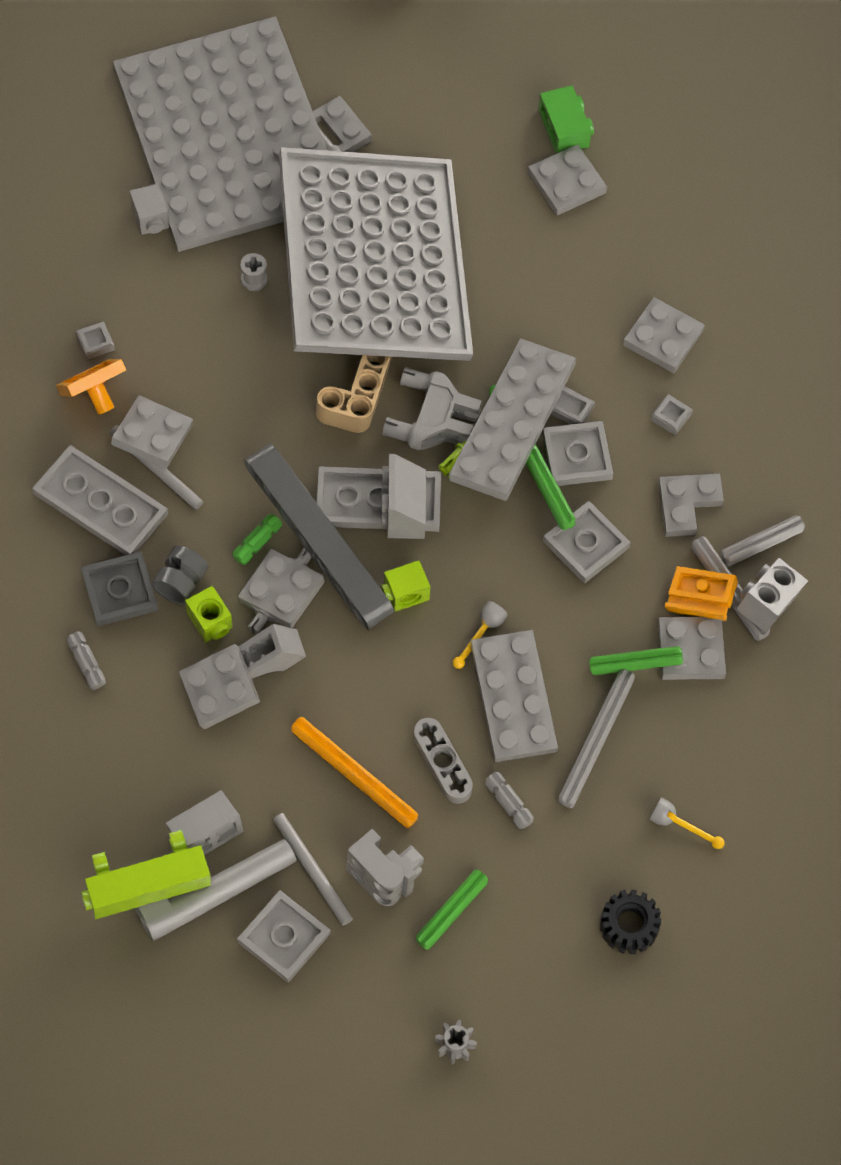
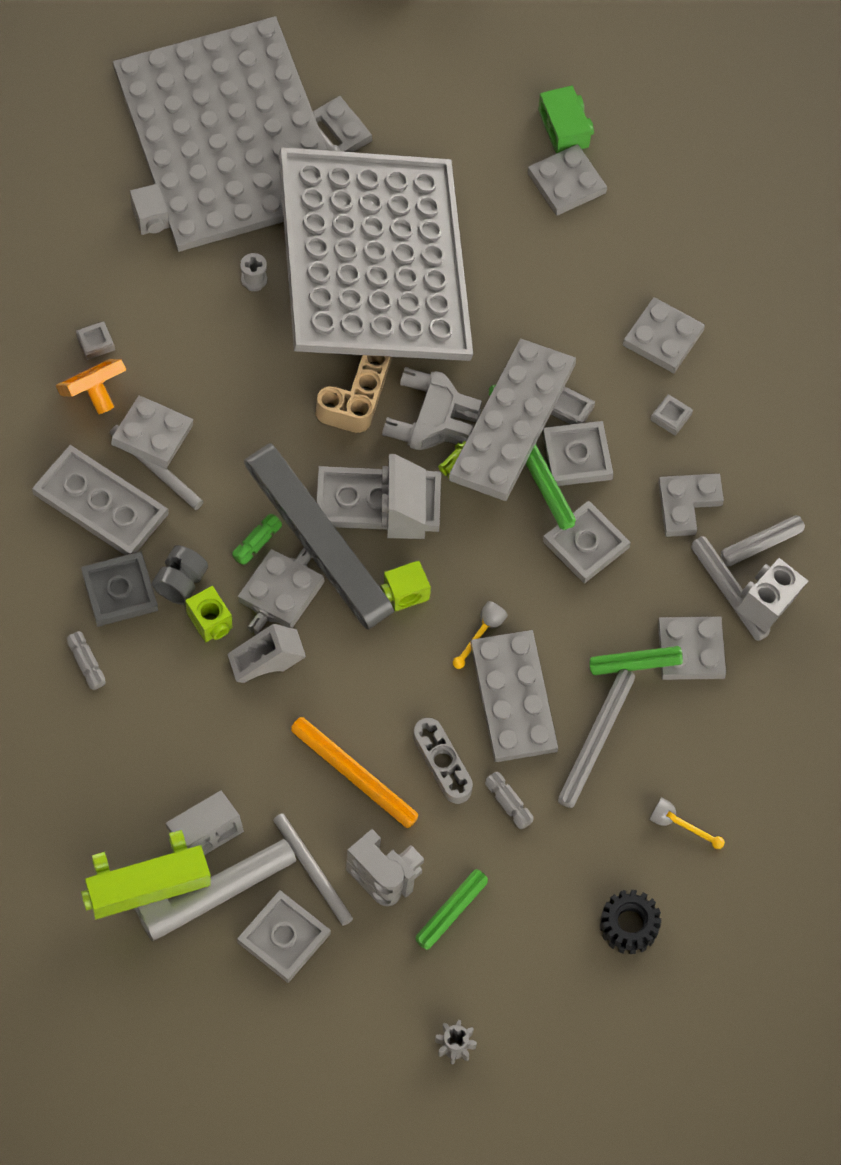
(219, 686): light grey plate -> none
(701, 593): light orange plate -> none

